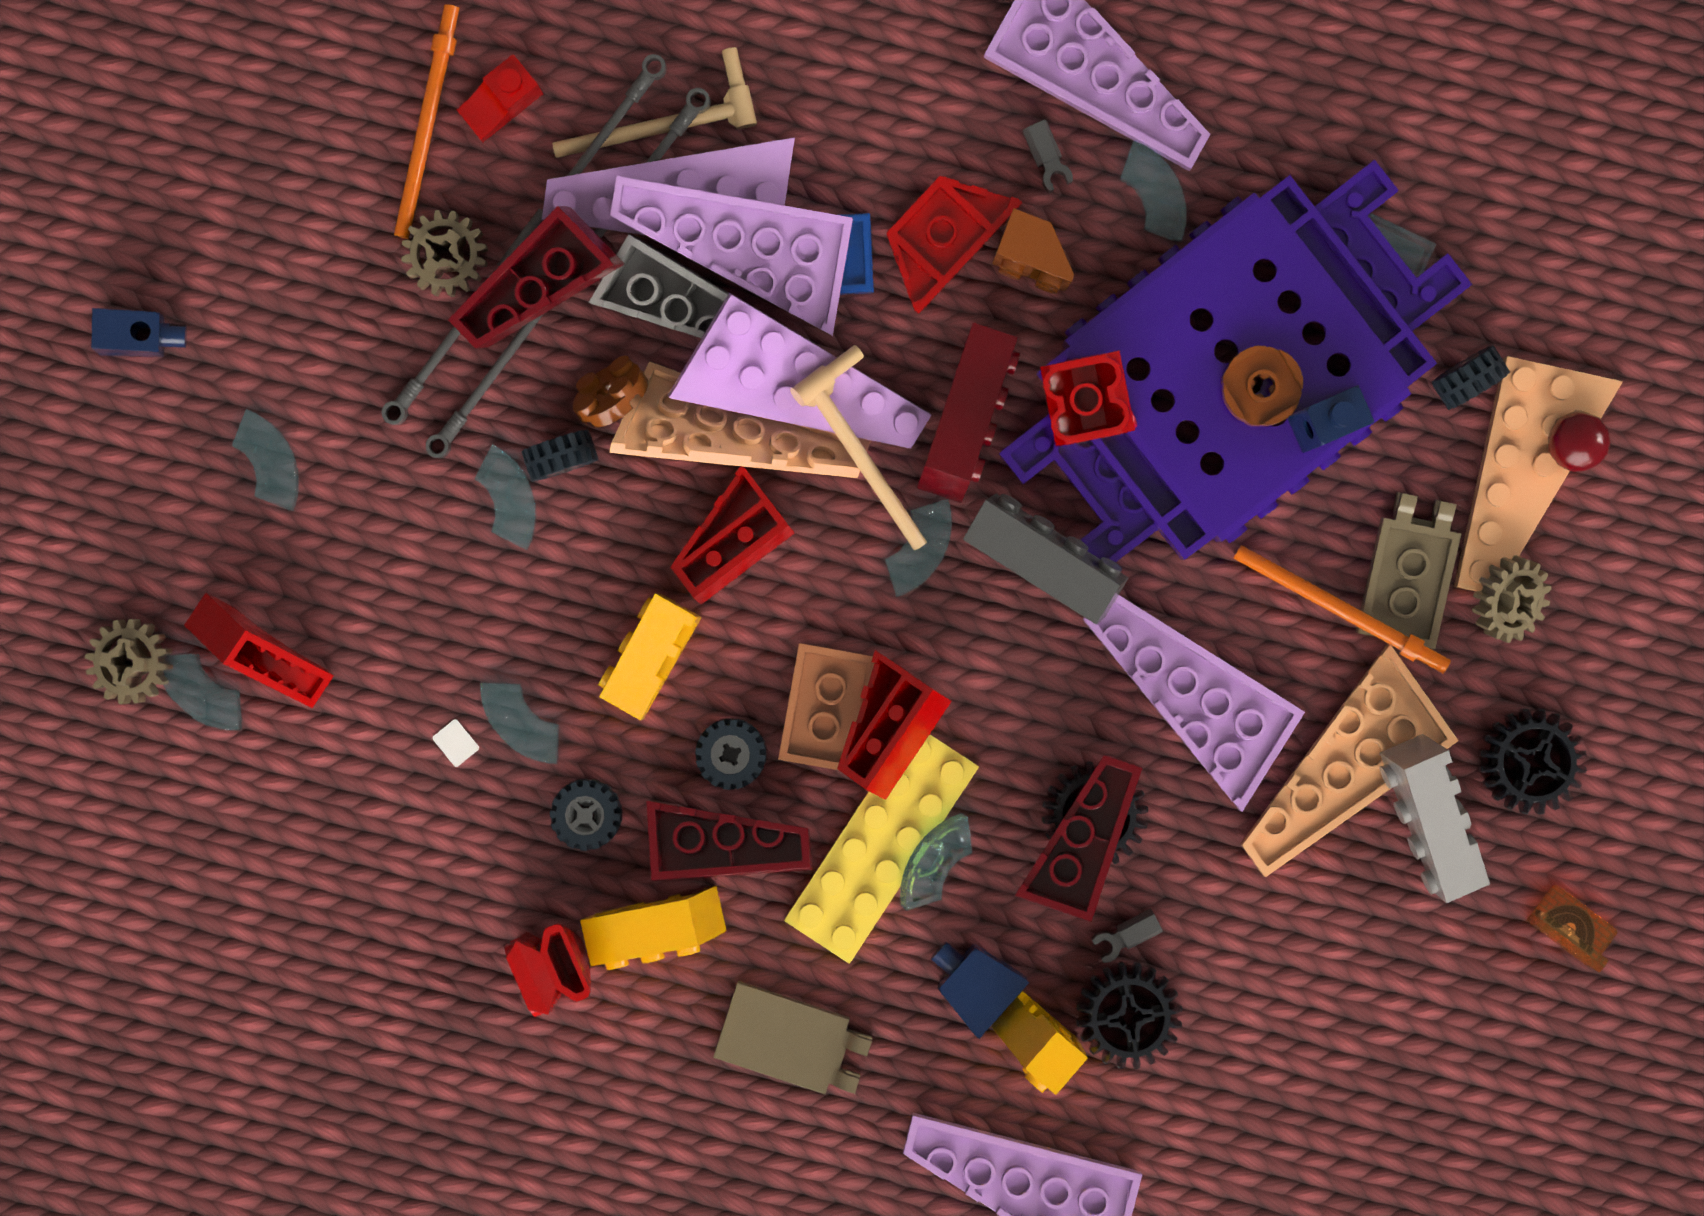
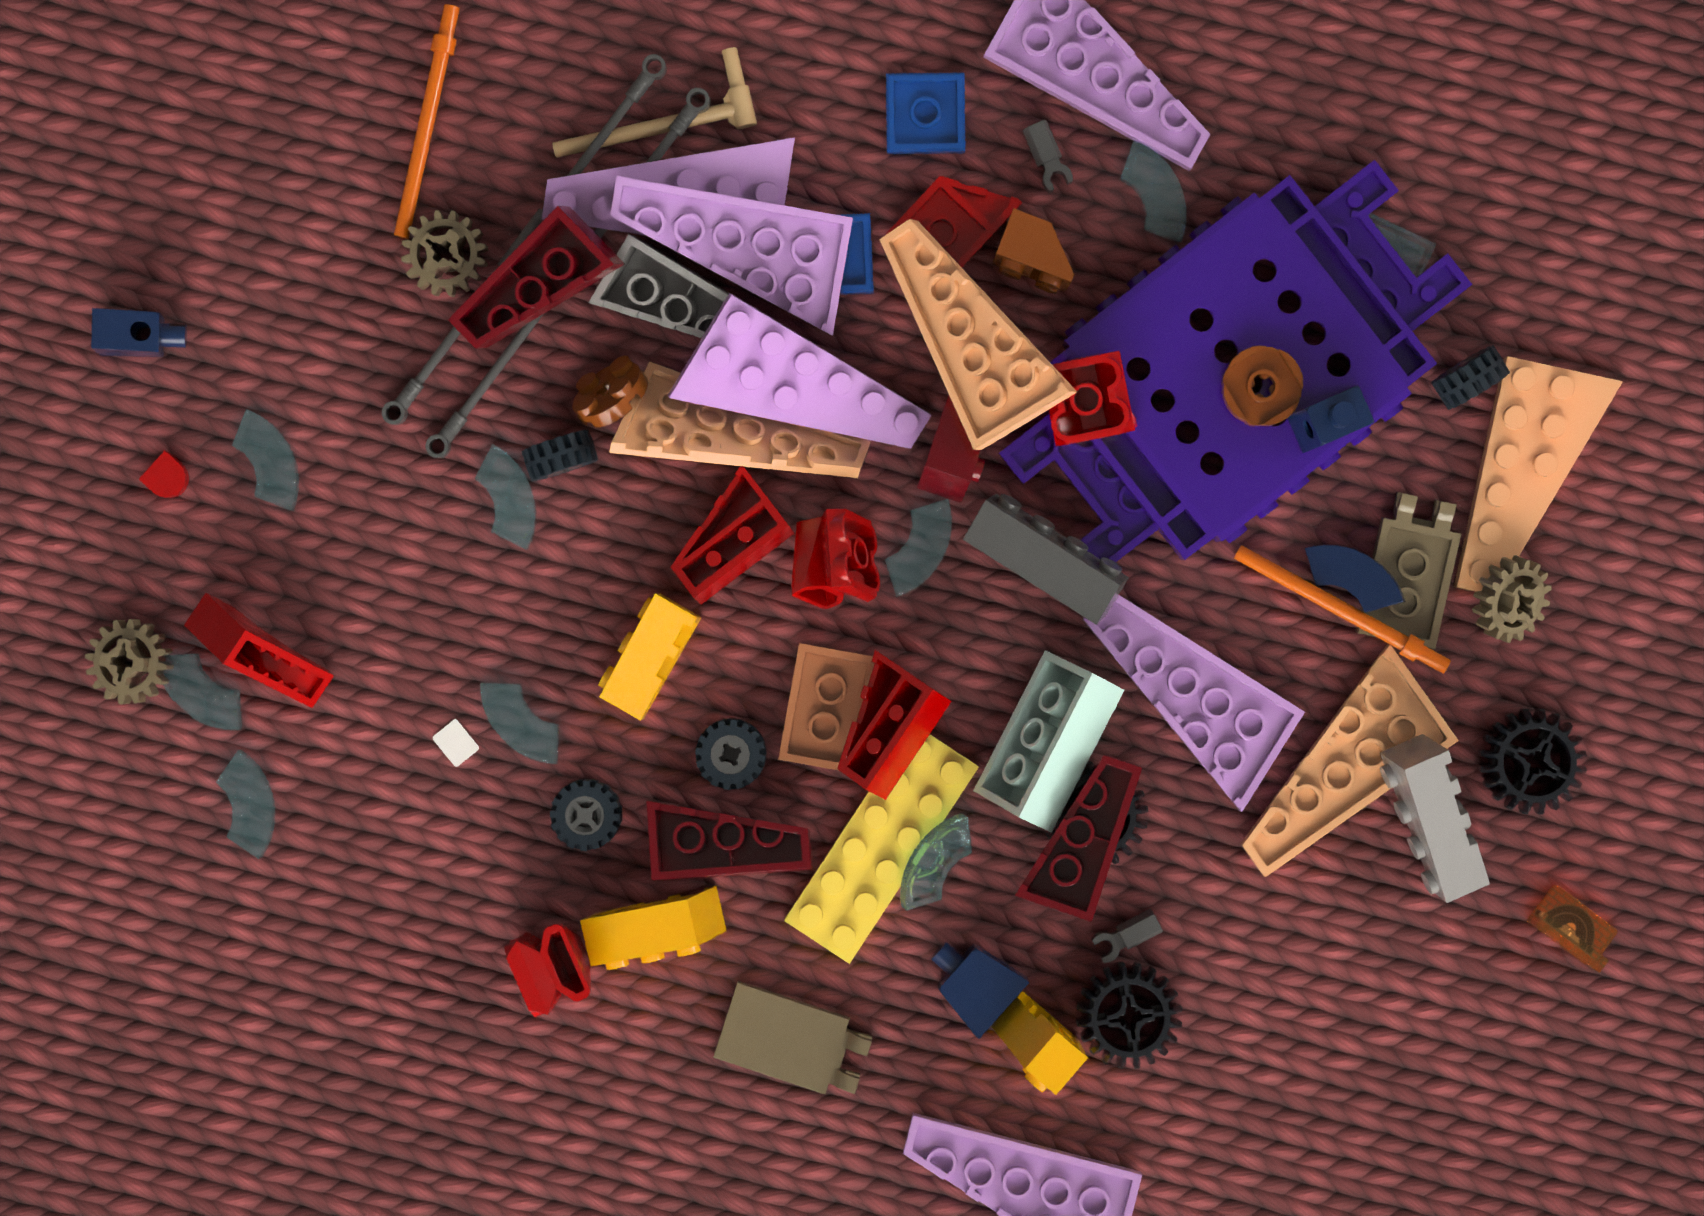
(166, 476): none -> red tile
(251, 804): none -> clear light blue tile
(499, 98): red arch -> none
(815, 391): tan bar -> none
(834, 558): none -> red piece
(925, 113): none -> blue tile
(981, 355): none -> light nougat wing
(1048, 741): none -> light aqua brick
(1356, 573): none -> dark blue tile
(1579, 441): dark red hair -> none

